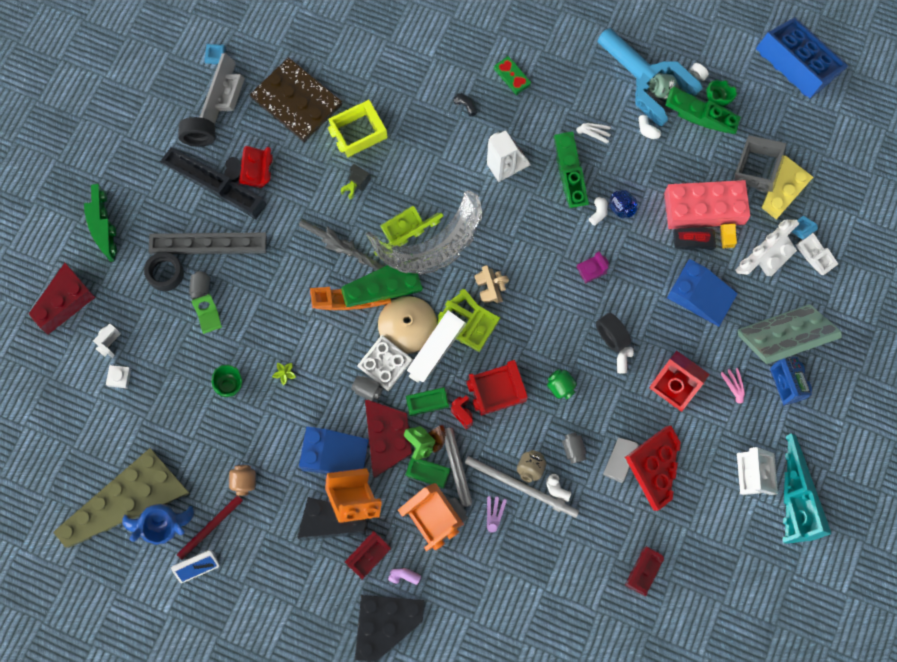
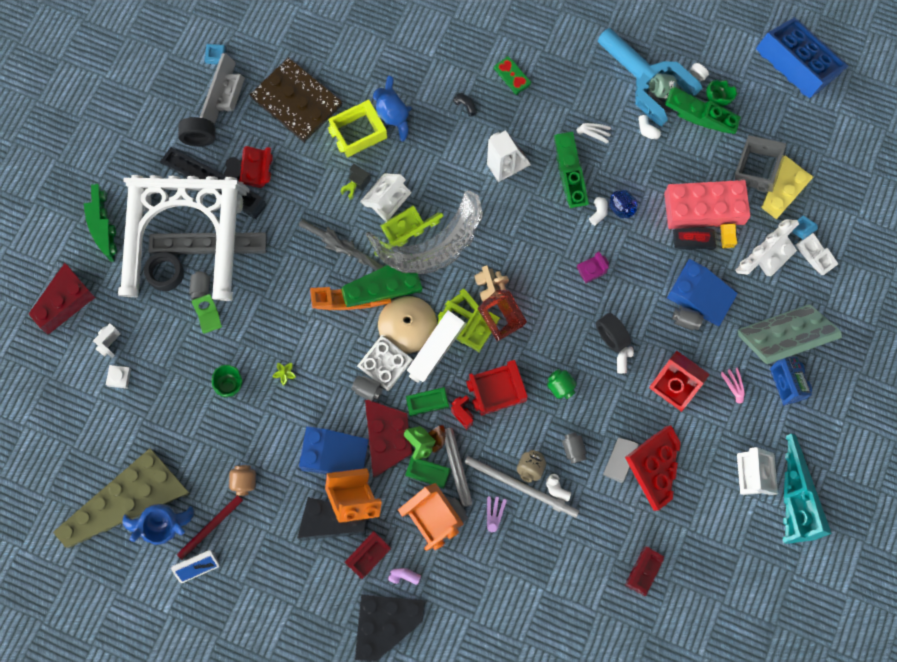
(140, 200): none -> white arch
(387, 195): none -> white bracket
(391, 108): none -> blue piece
(508, 308): none -> clear red tile
(687, 318): none -> dark grey brick

